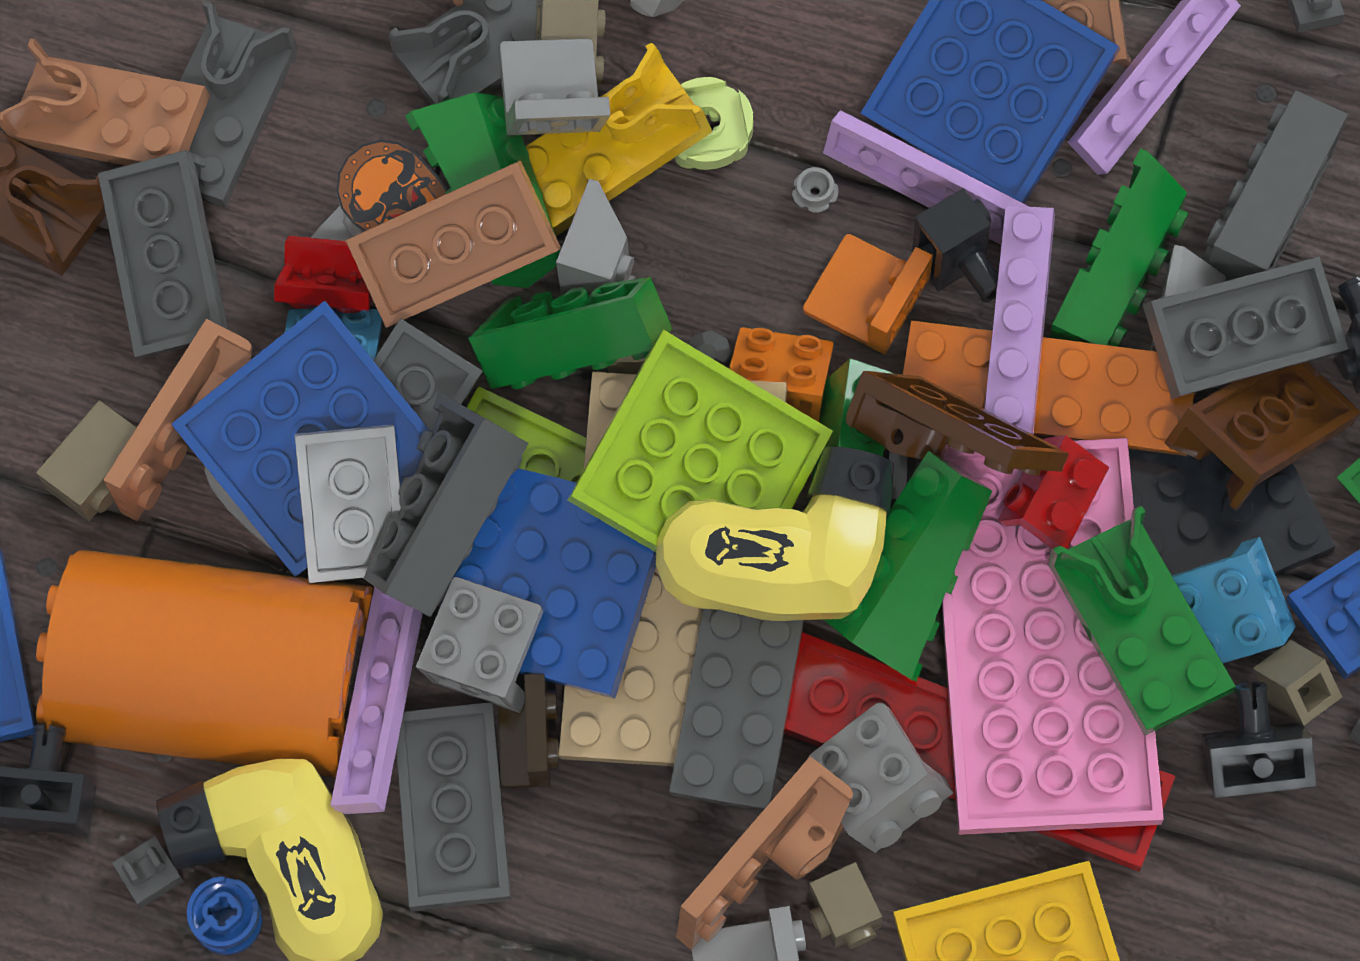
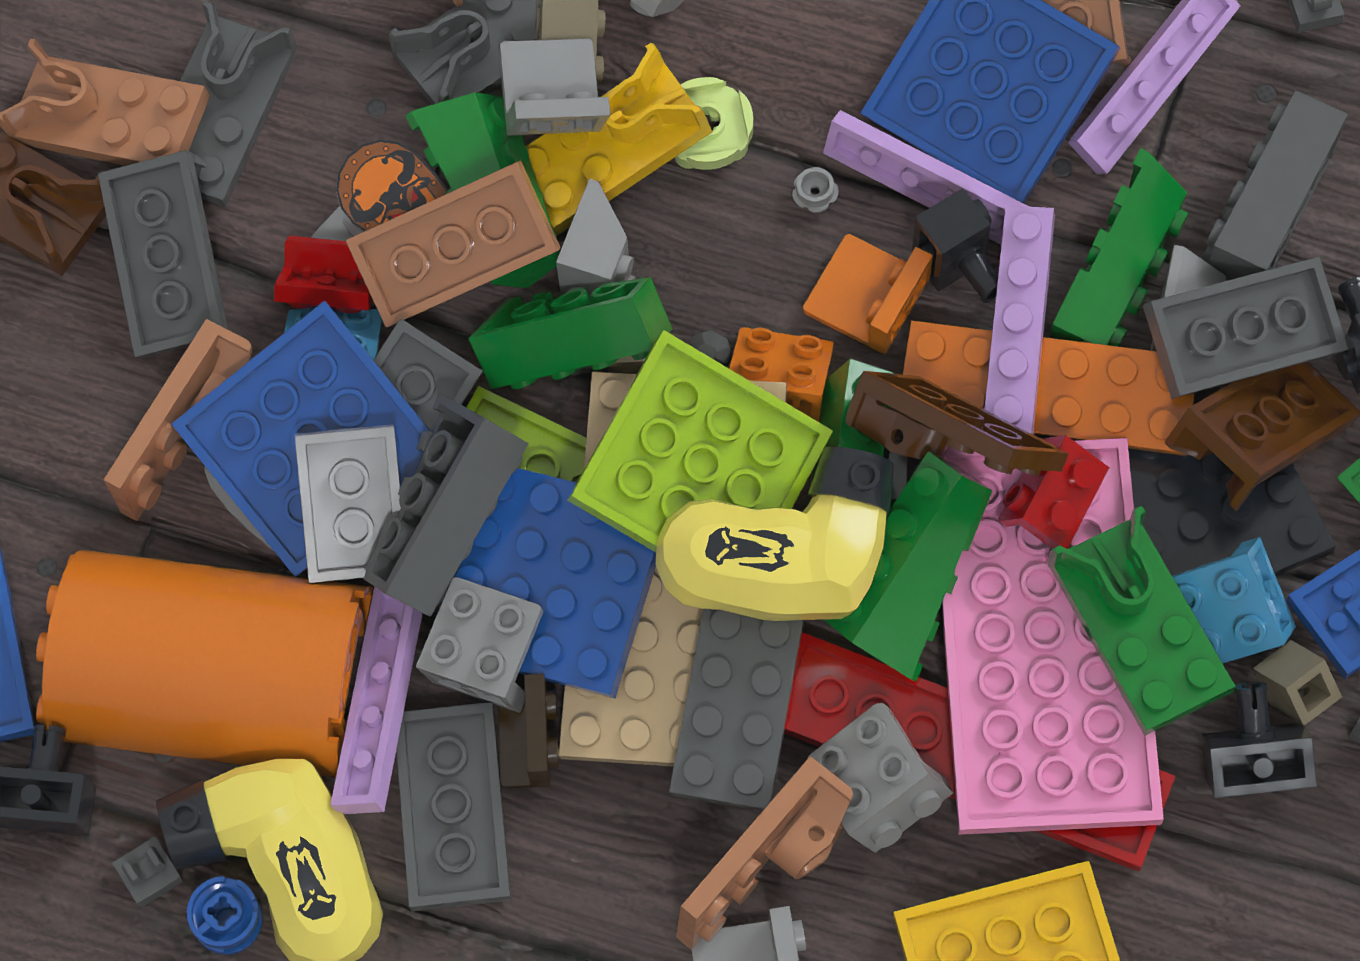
(84, 458): dark tan brick -> none
(844, 908): dark tan brick -> none

